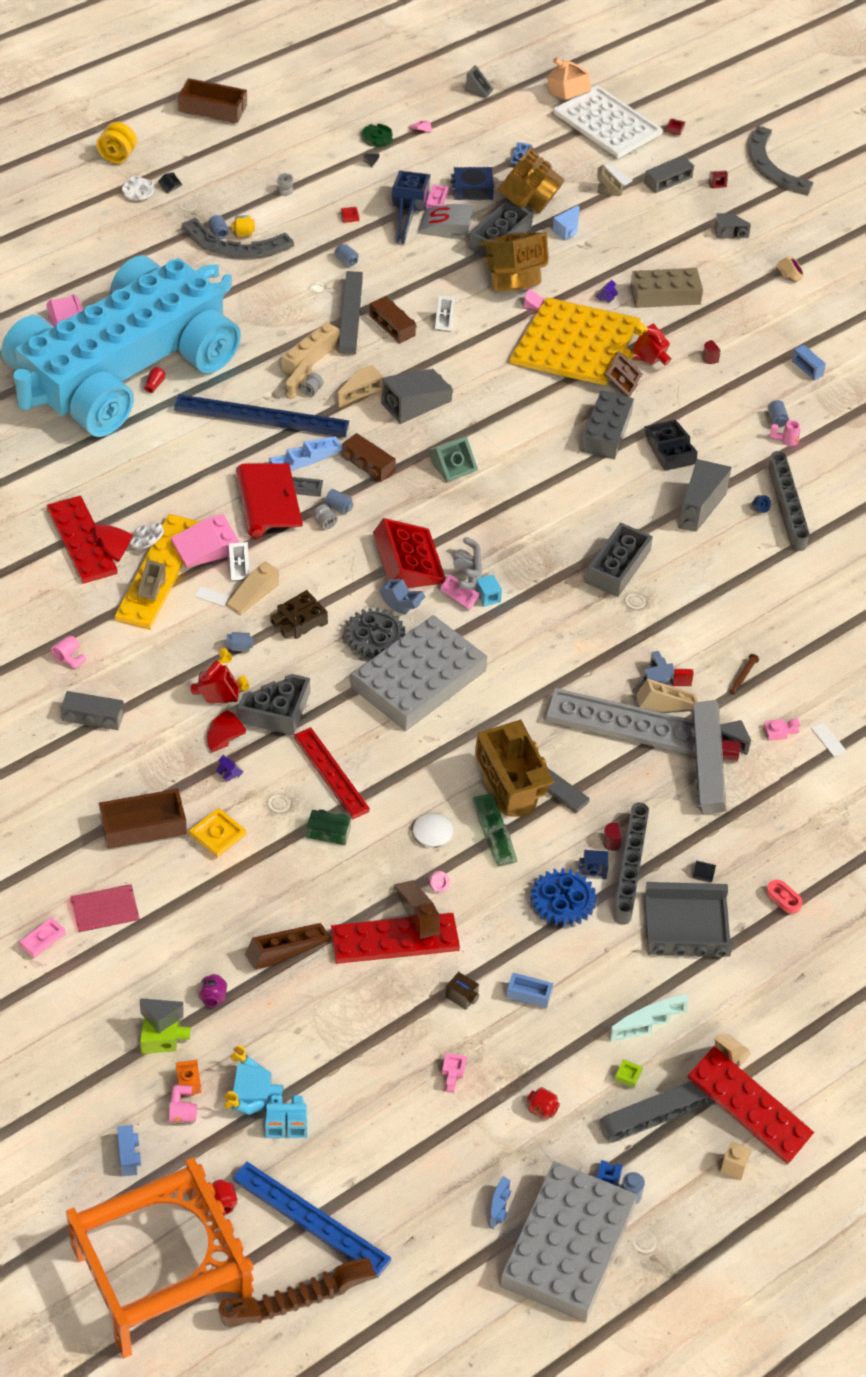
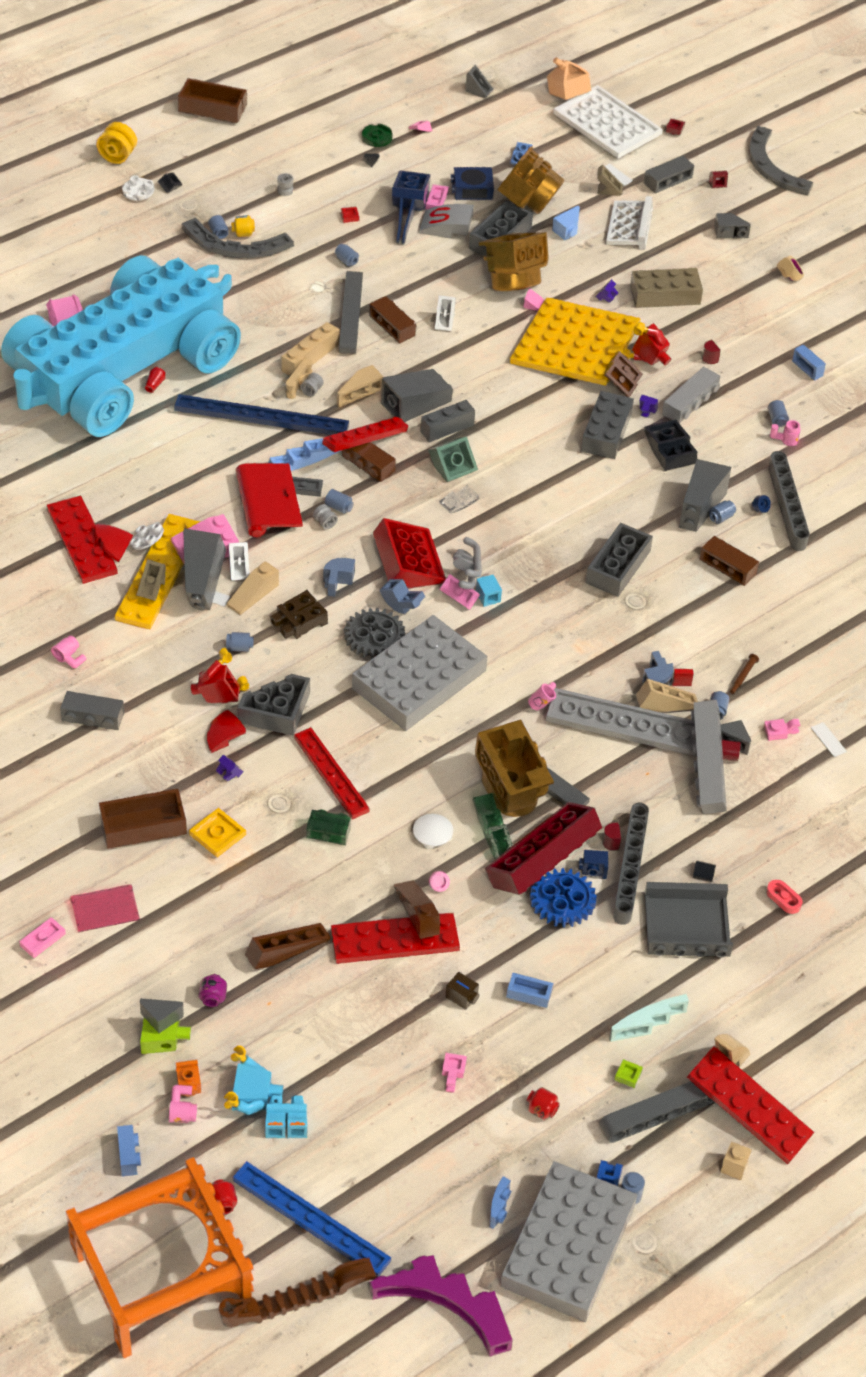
(203, 563): none -> dark grey slope
(338, 571): none -> sand blue brick
(365, 434): none -> red plate
(447, 420): none -> dark grey brick
(452, 1292): none -> magenta arch
(458, 501): none -> clear slope
(542, 696): none -> bright pink piece
(543, 848): none -> dark red brick
(642, 223): none -> white fence
(648, 405): none -> dark purple tile
(691, 395): none -> light grey brick
(722, 511): none -> sand blue brick
(722, 700): none -> sand blue brick
(729, 560): none -> reddish brown brick

